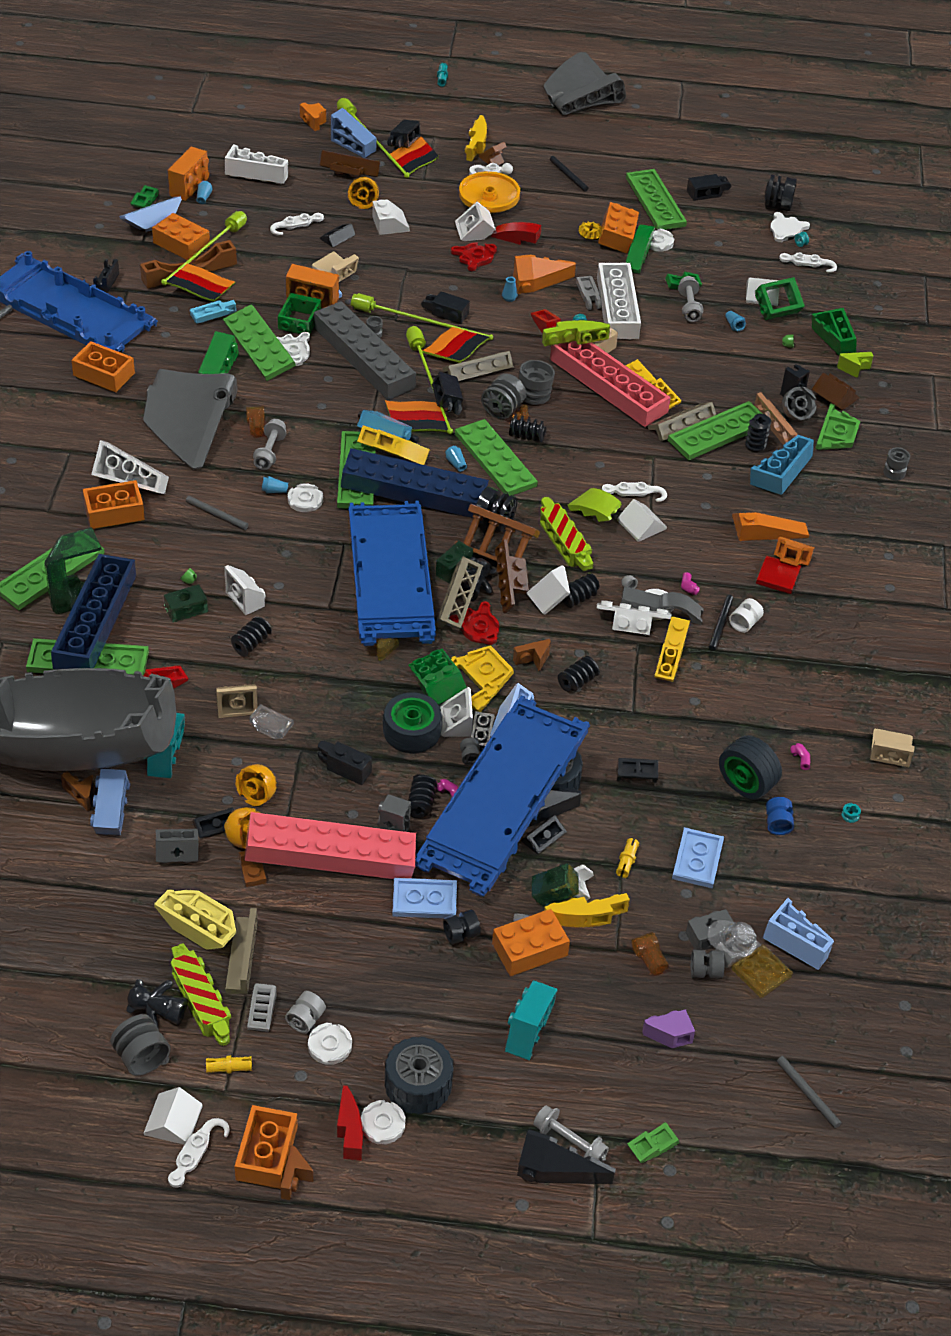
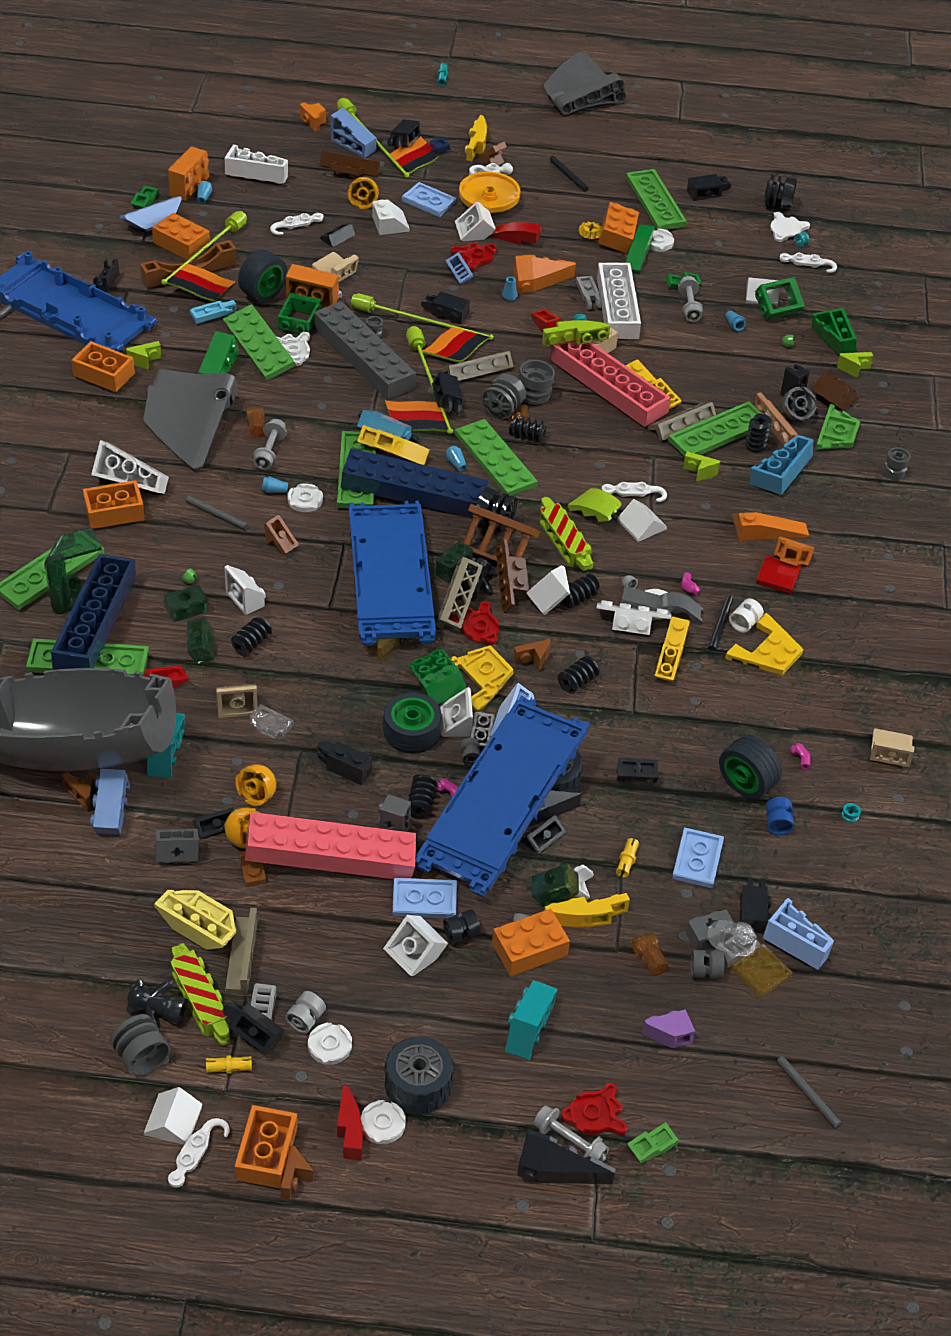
(144, 353): none -> lime slope
(200, 640): none -> clear green brick
(253, 1026): none -> black hinge
(262, 275): none -> black wheel
(279, 533): none -> dark orange slope
(415, 944): none -> white slope
(429, 199): none -> light blue tile
(439, 145): none -> dark blue plate
(455, 259): none -> medium blue slope
(595, 1112): none -> red tile
(704, 466): none -> lime slope
(755, 905): none -> black hinge
(775, 653): none -> yellow wing

